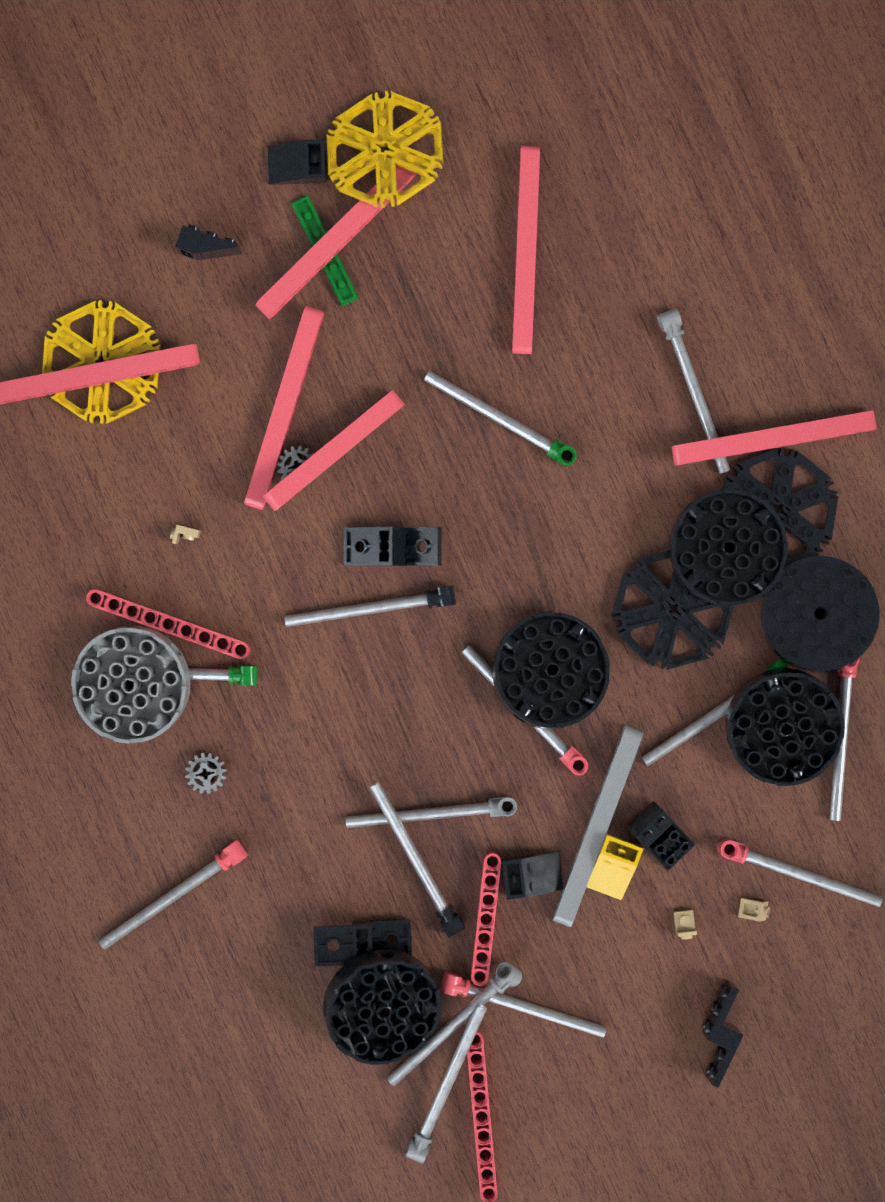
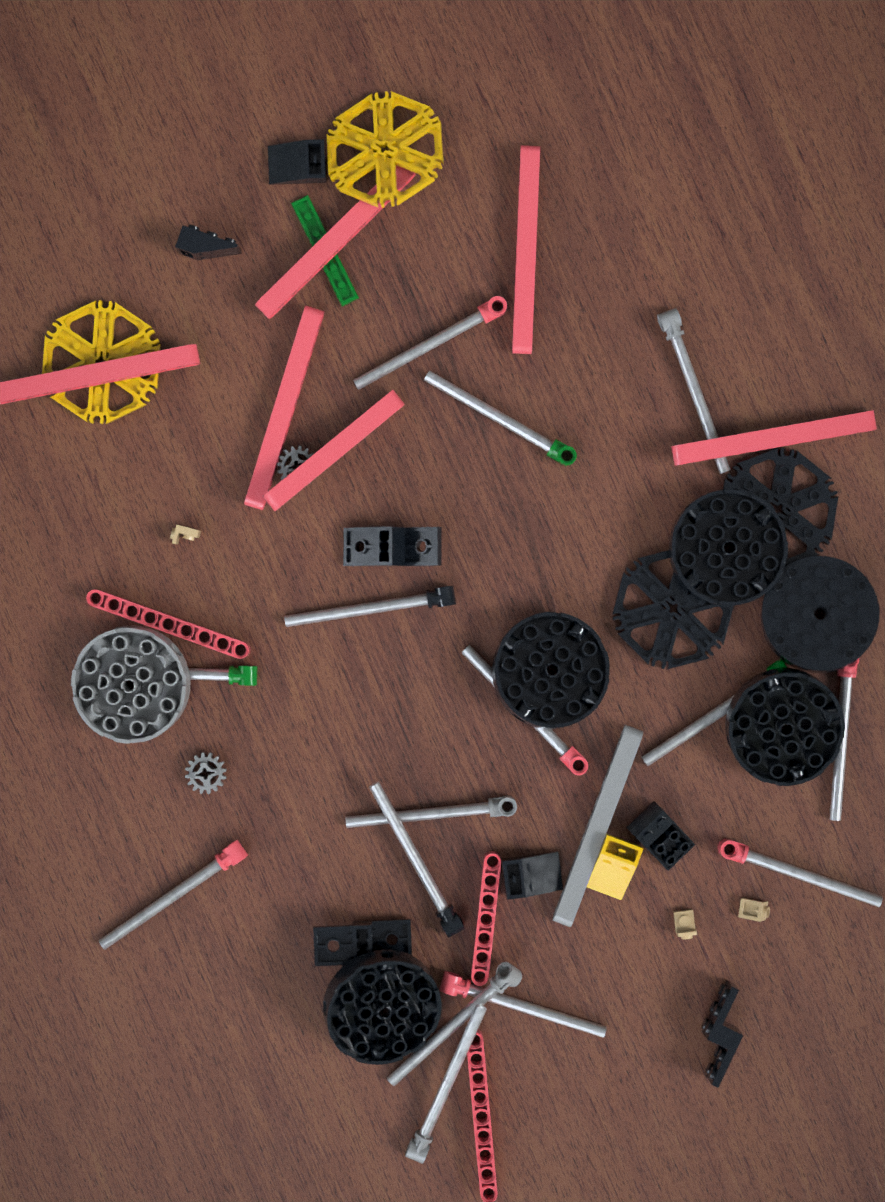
(484, 313): none -> flat silver piece

